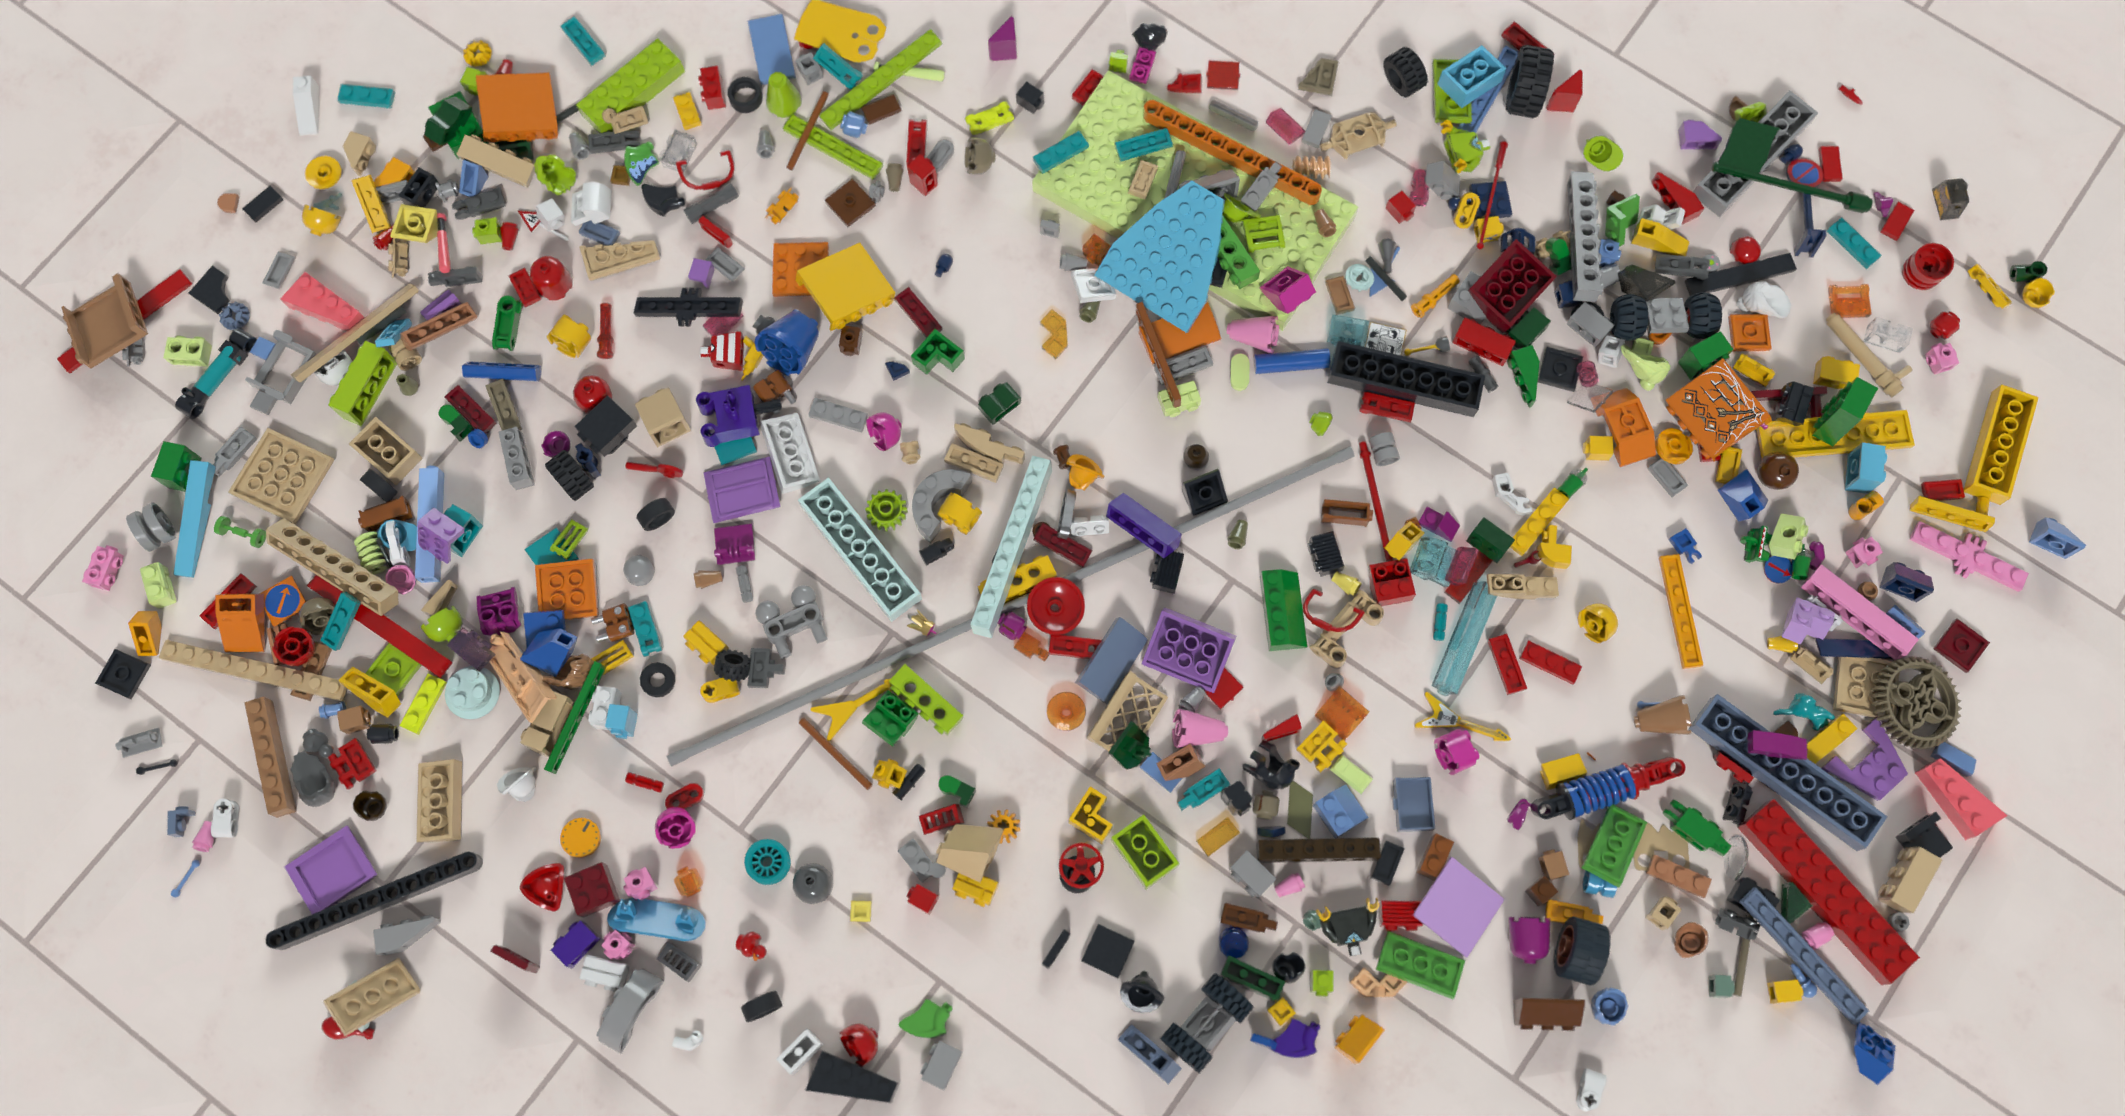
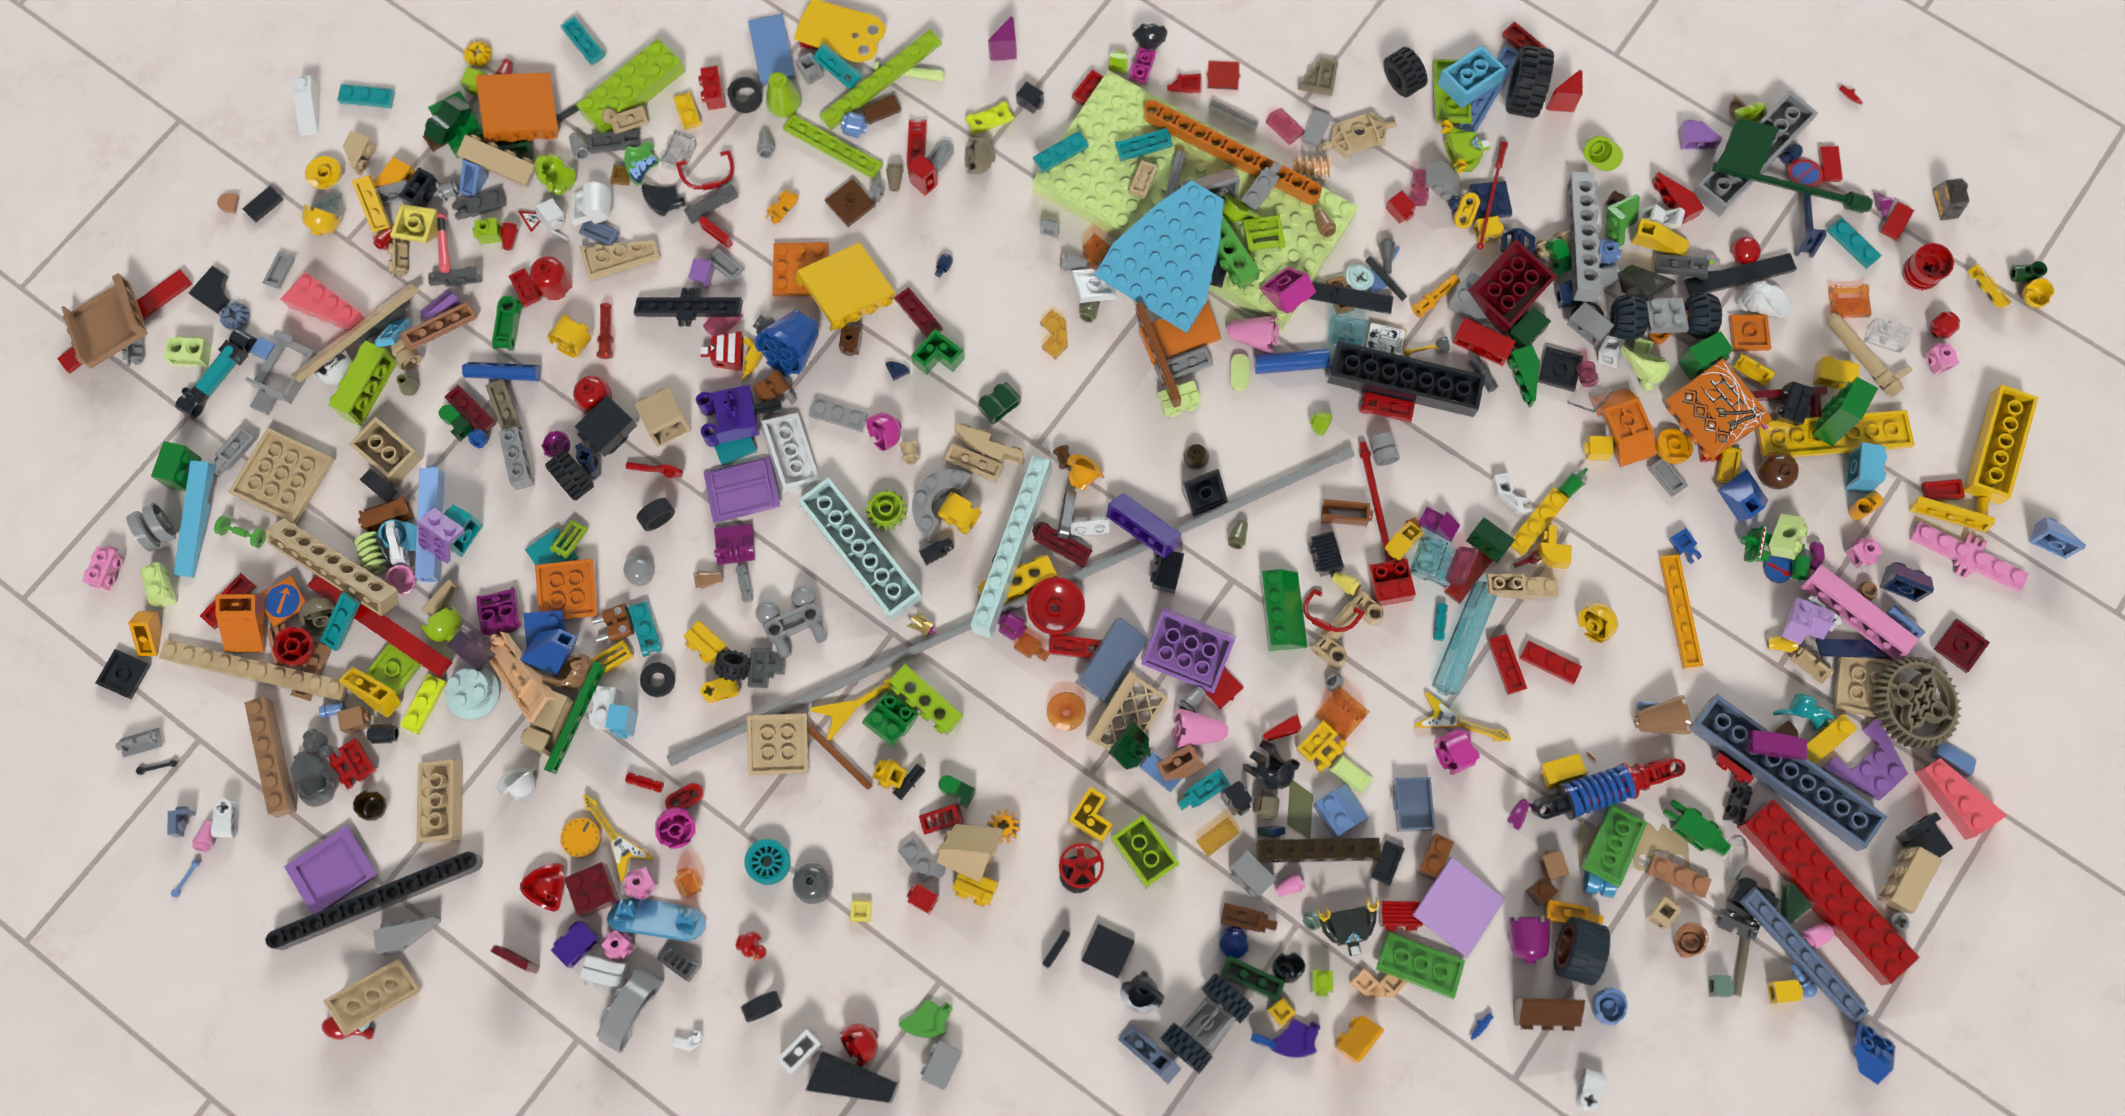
(622, 848): none -> piece
(777, 744): none -> tan plate
(806, 133): dark orange piece -> none
(1352, 298): none -> black piece
(1481, 1026): none -> blue helmet

